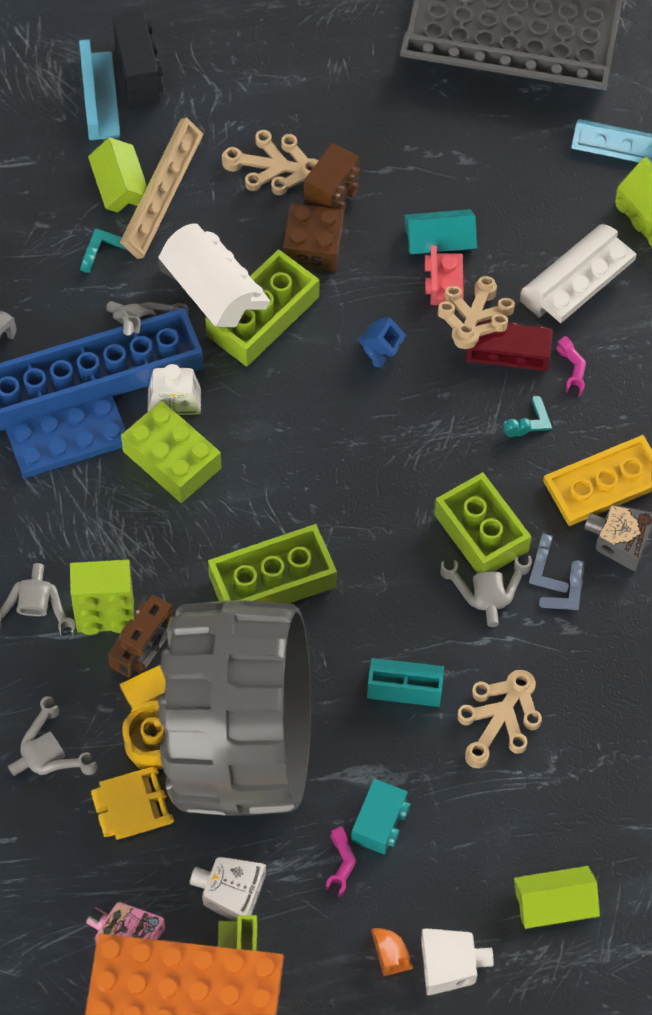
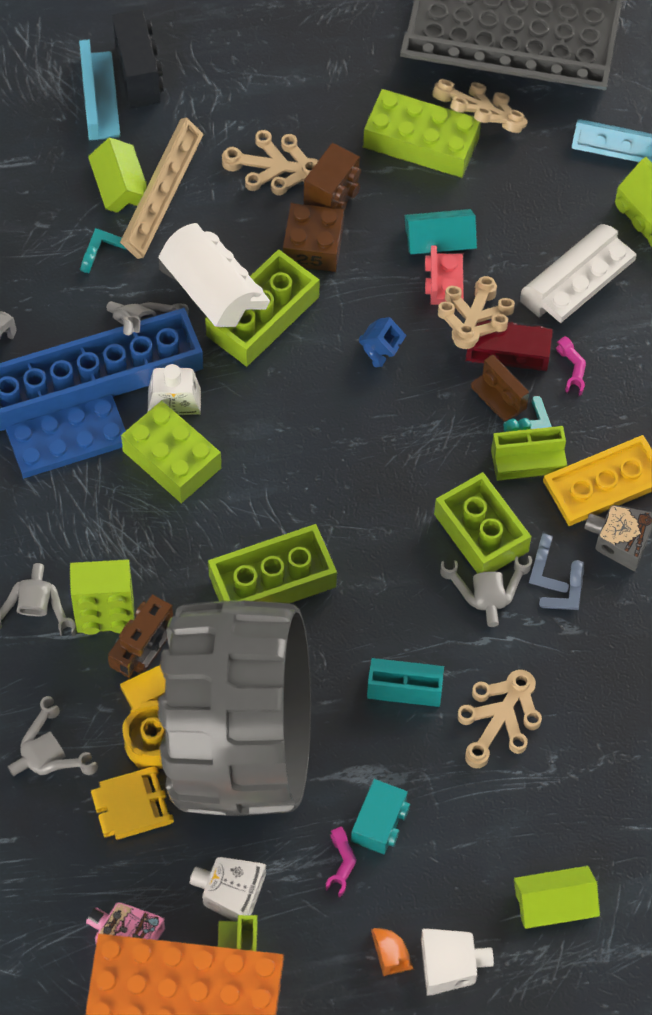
(421, 133): none -> lime brick
(483, 108): none -> tan plant
(501, 390): none -> reddish brown bracket
(528, 452): none -> lime piece

